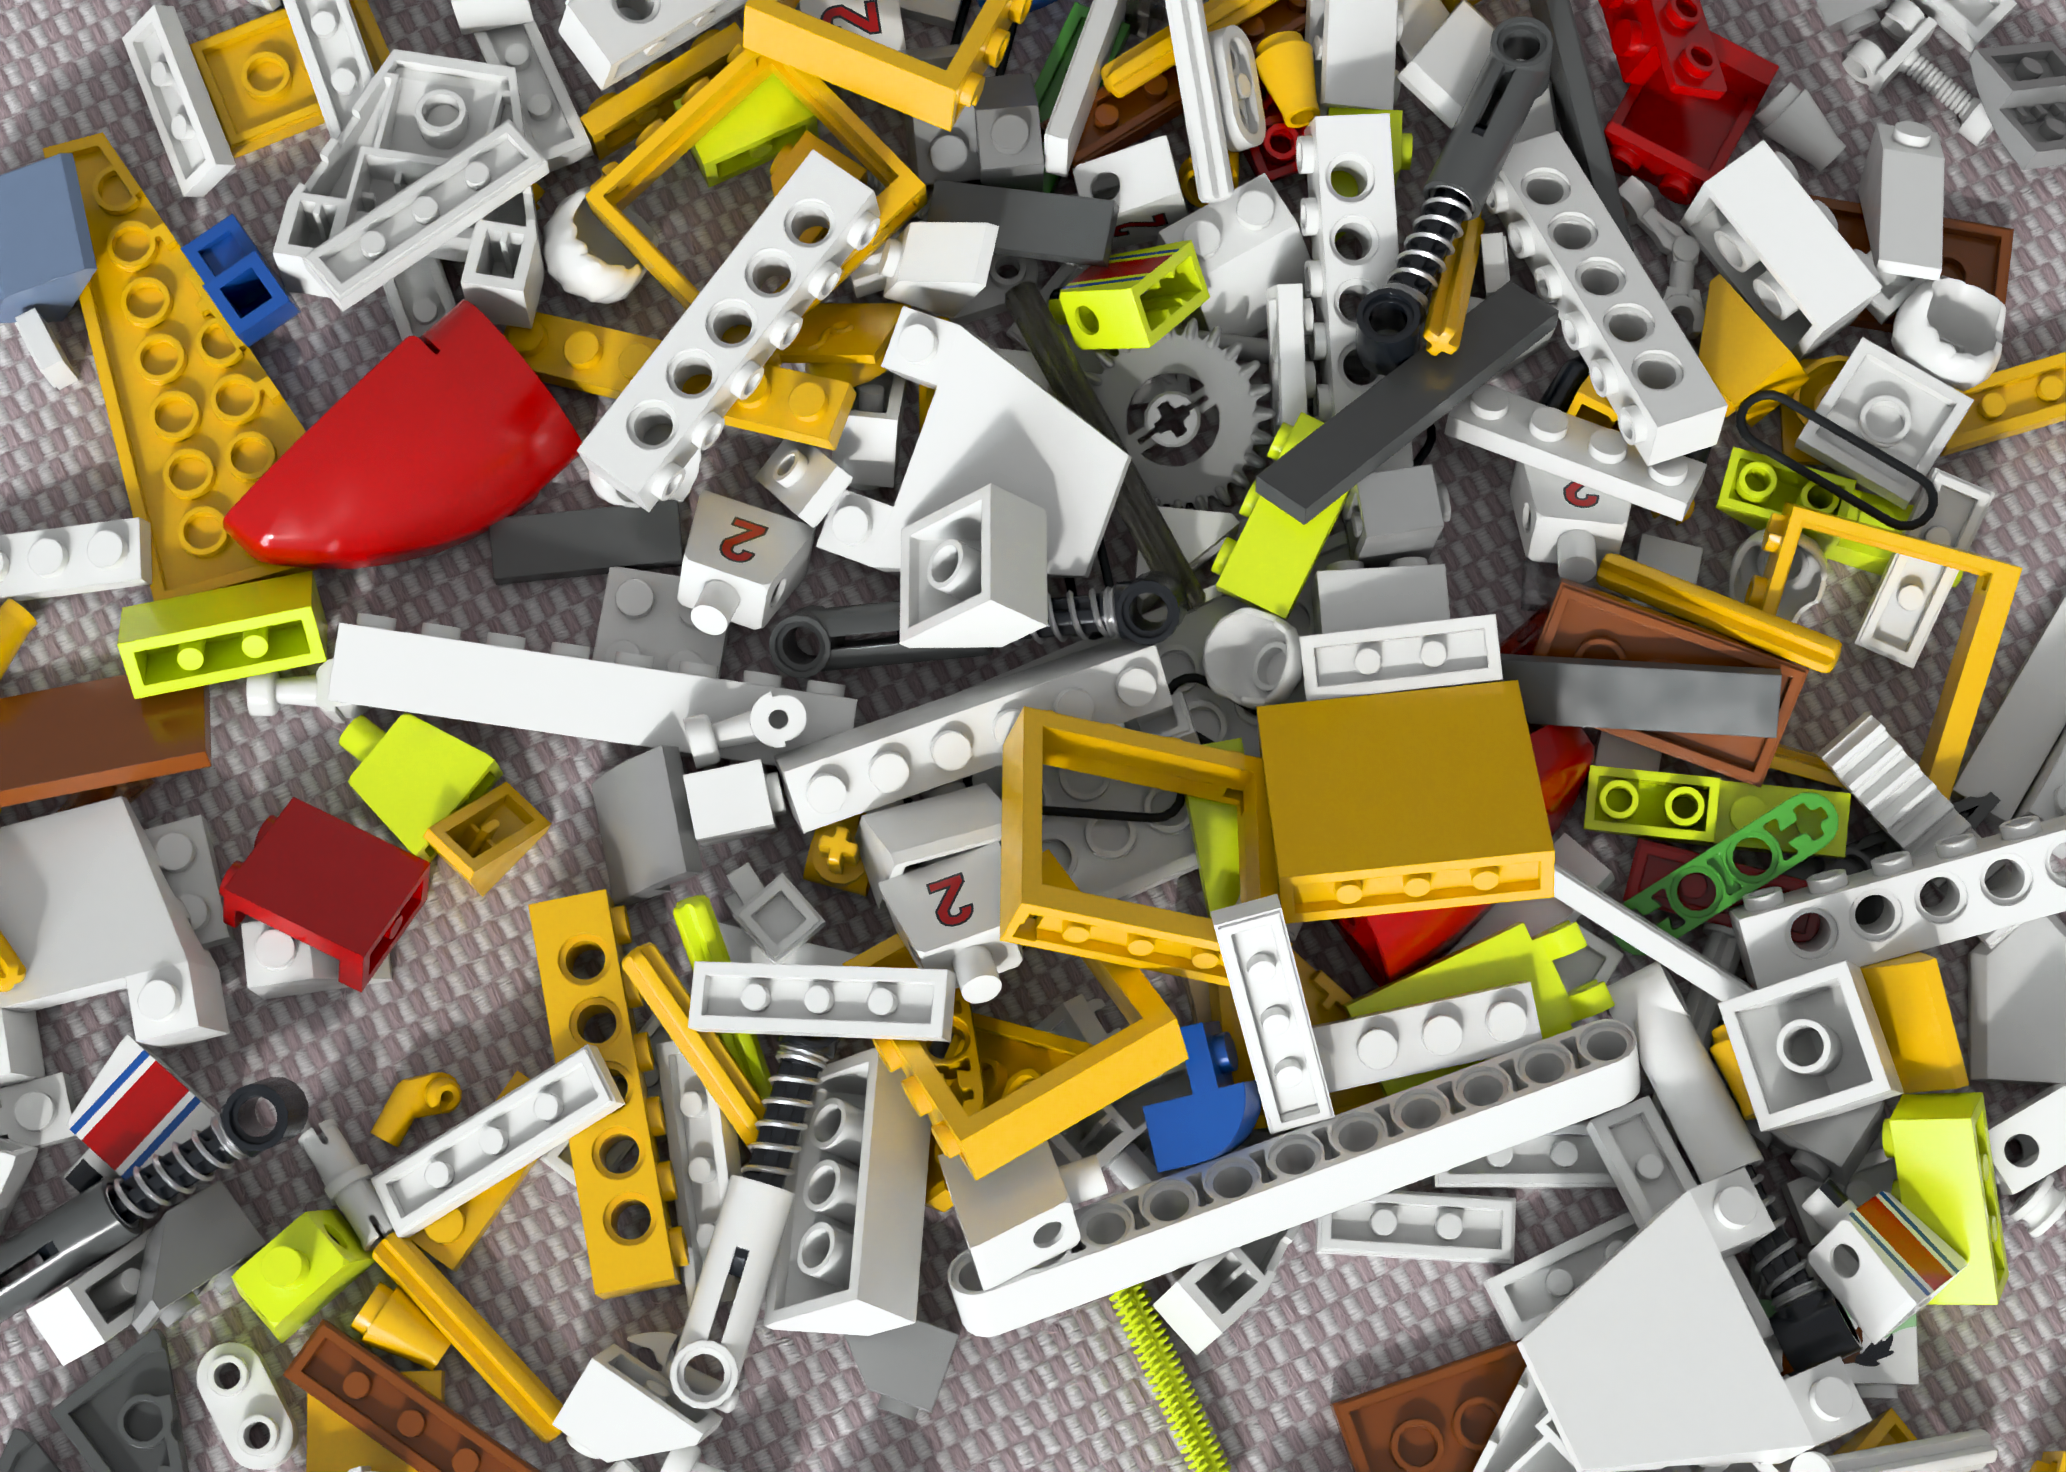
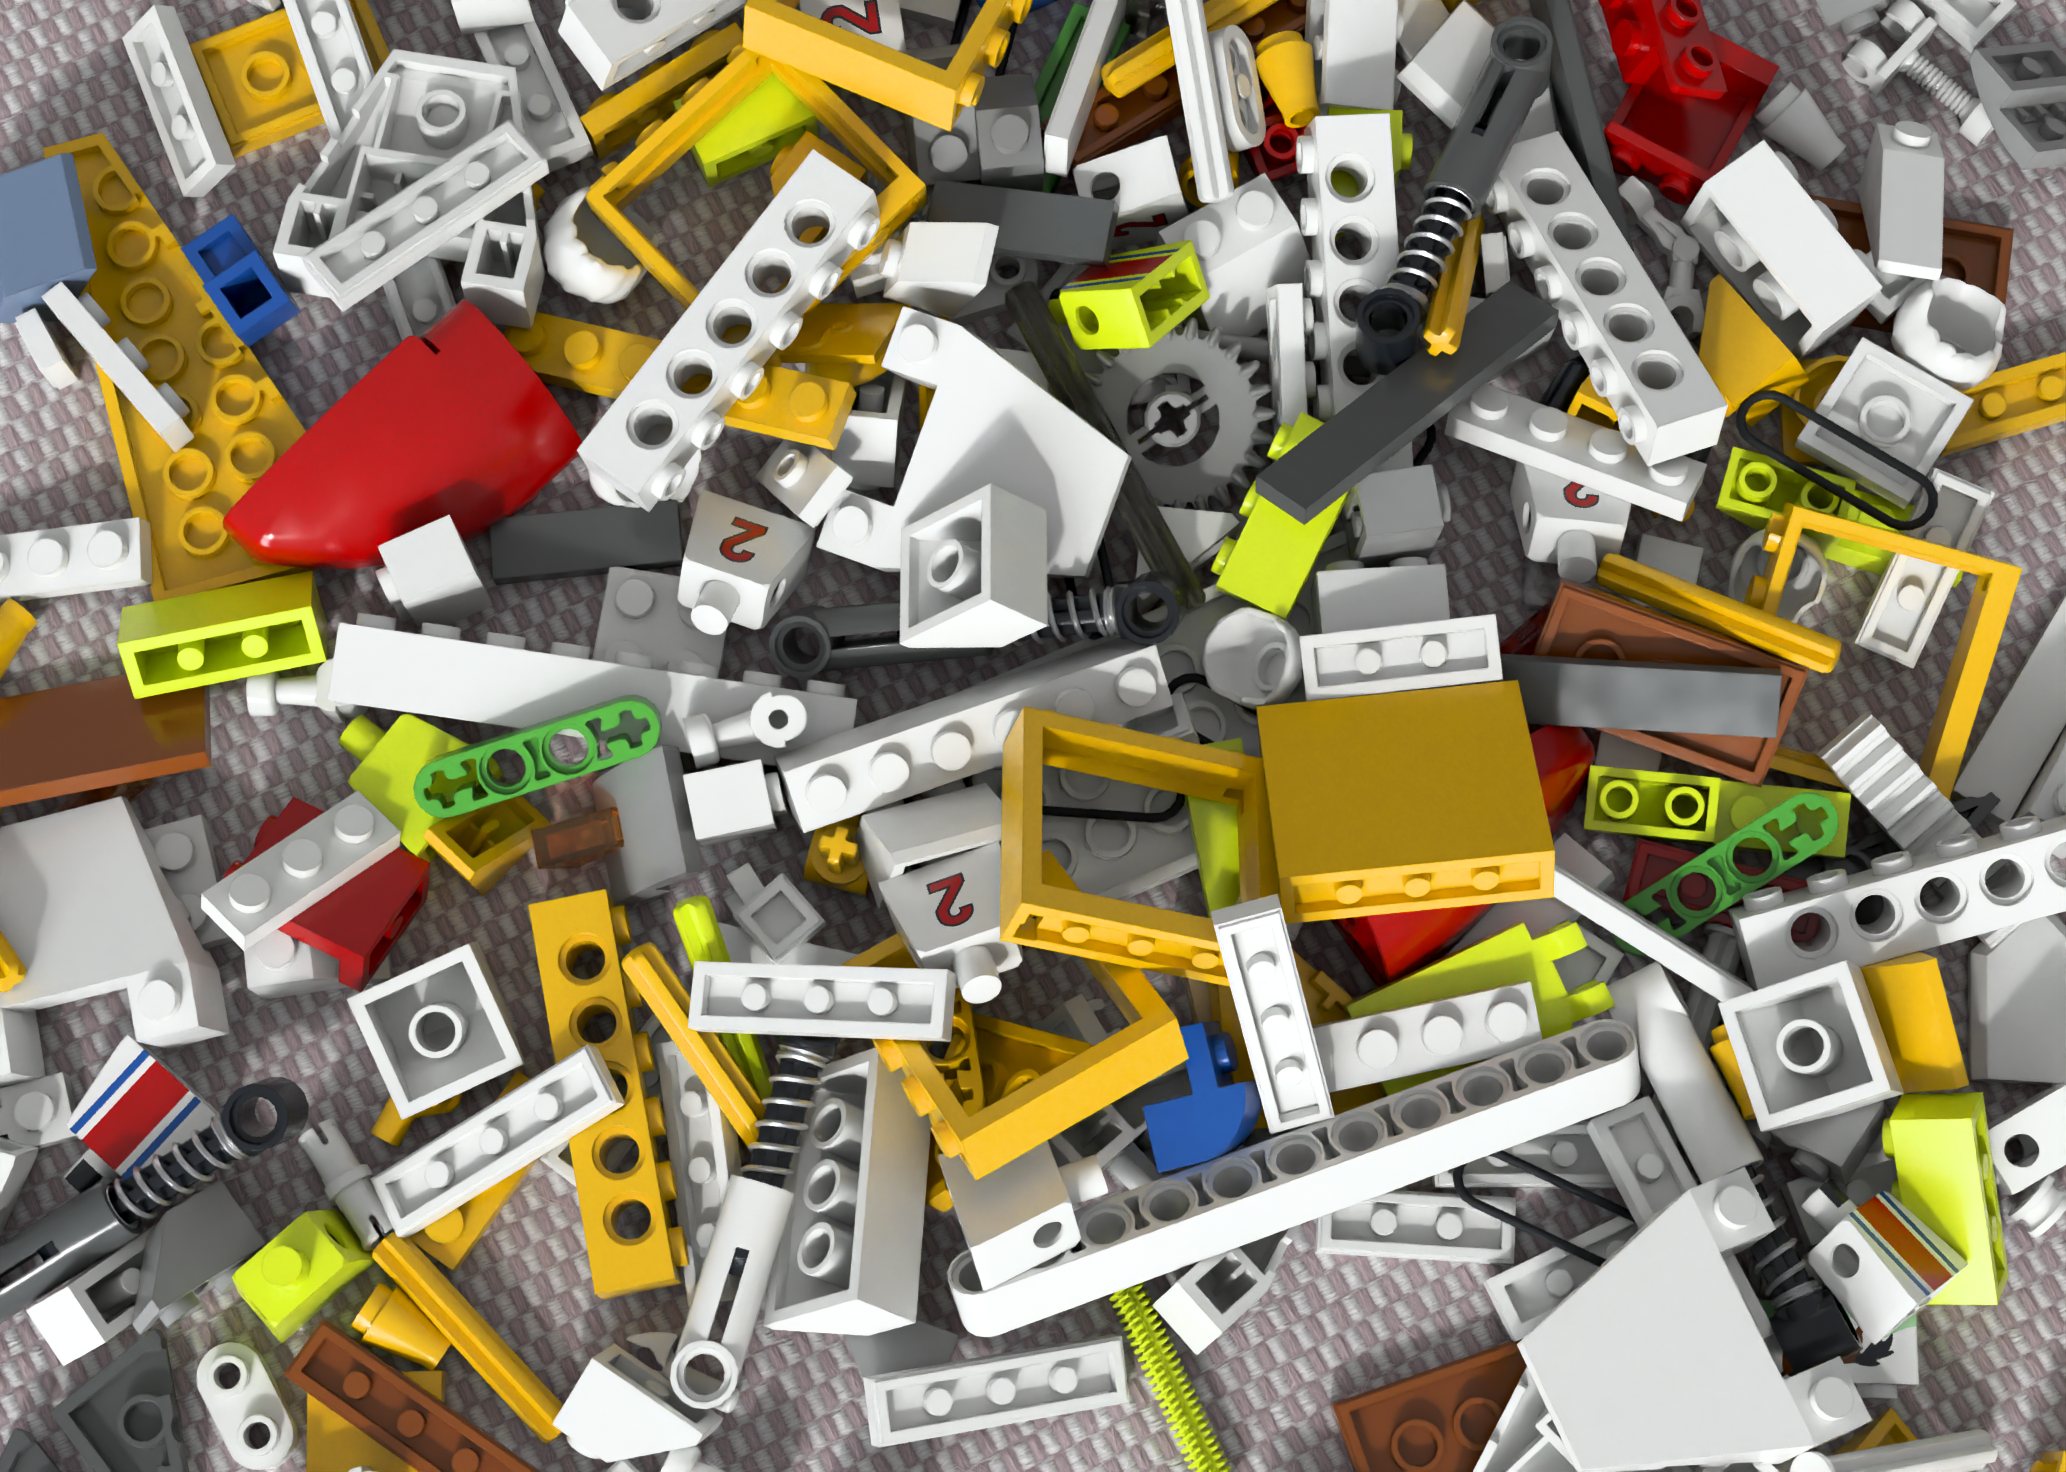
(121, 363): none -> white plate
(300, 870): none -> white plate
(432, 575): none -> white brick
(438, 1029): none -> white slope
(535, 748): none -> bright green beam
(578, 840): none -> clear orange piece
(995, 1390): none -> white tile
(1529, 1228): none -> black piece

